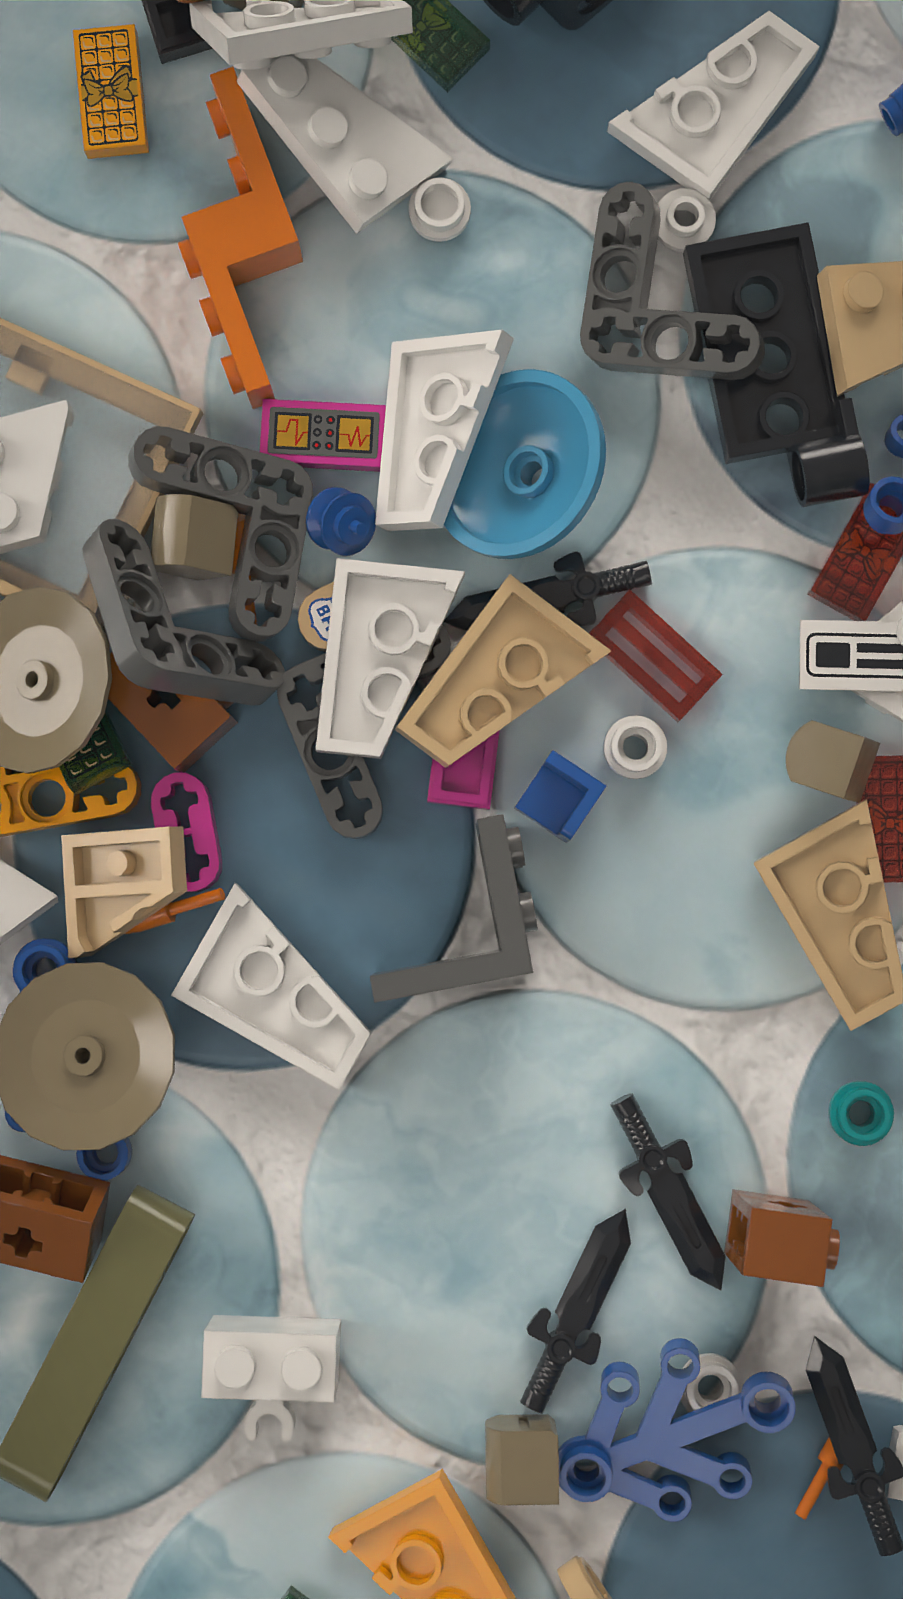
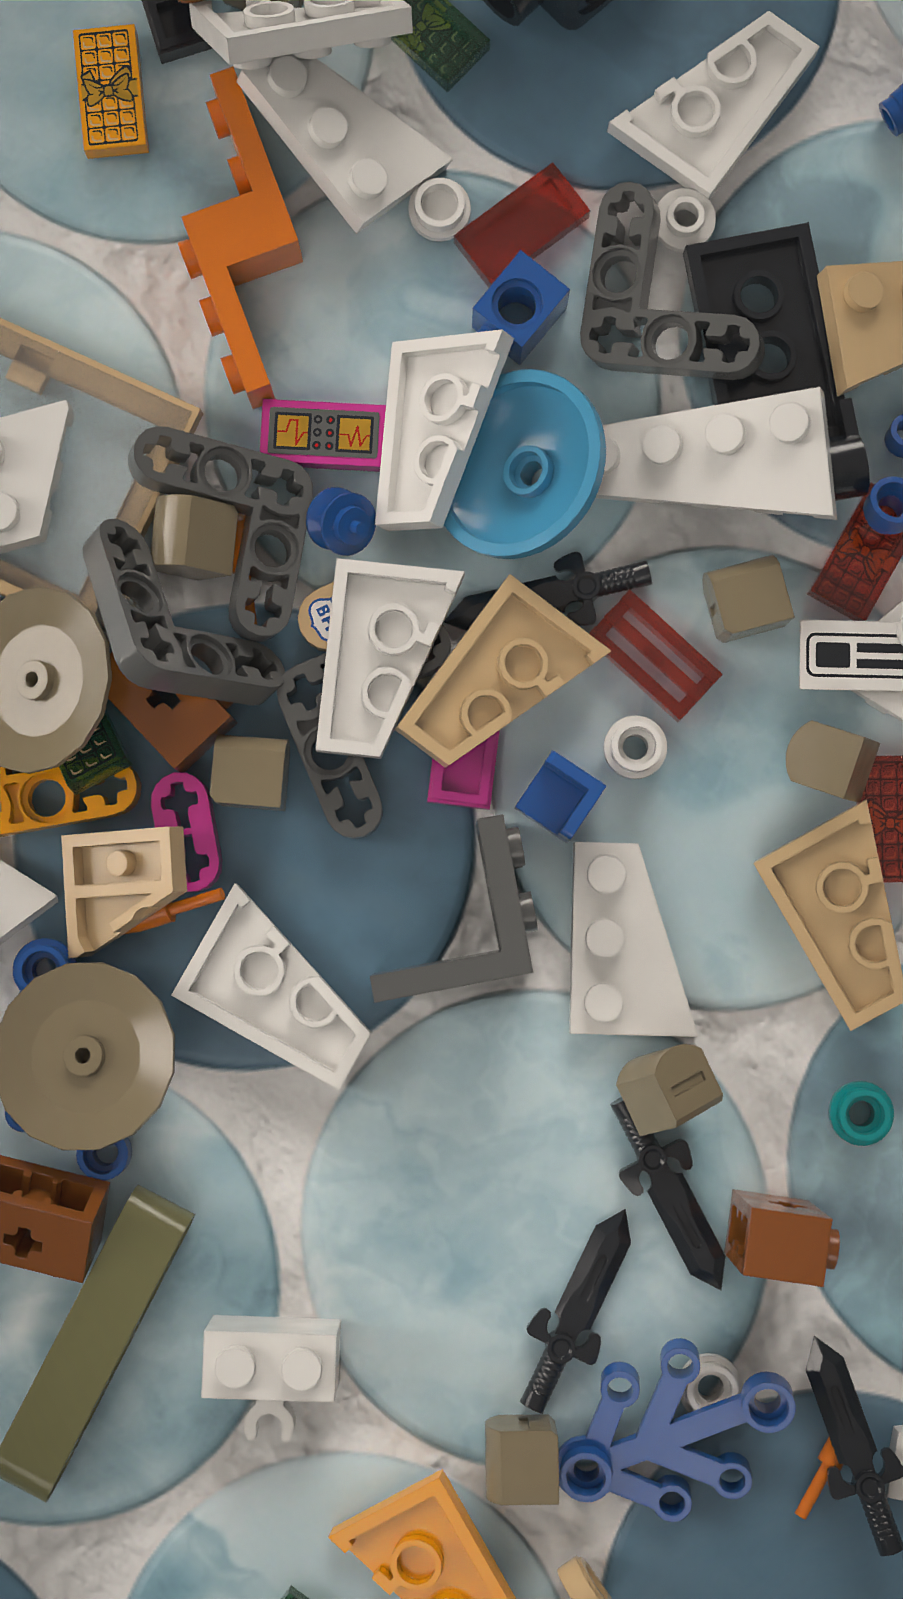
(250, 772): none -> dark tan piece
(524, 220): none -> clear red tile
(527, 284): none -> blue brick
(620, 949): none -> white wing
(668, 1088): none -> dark tan piece
(732, 455): none -> white wing
(747, 598): none -> dark tan piece

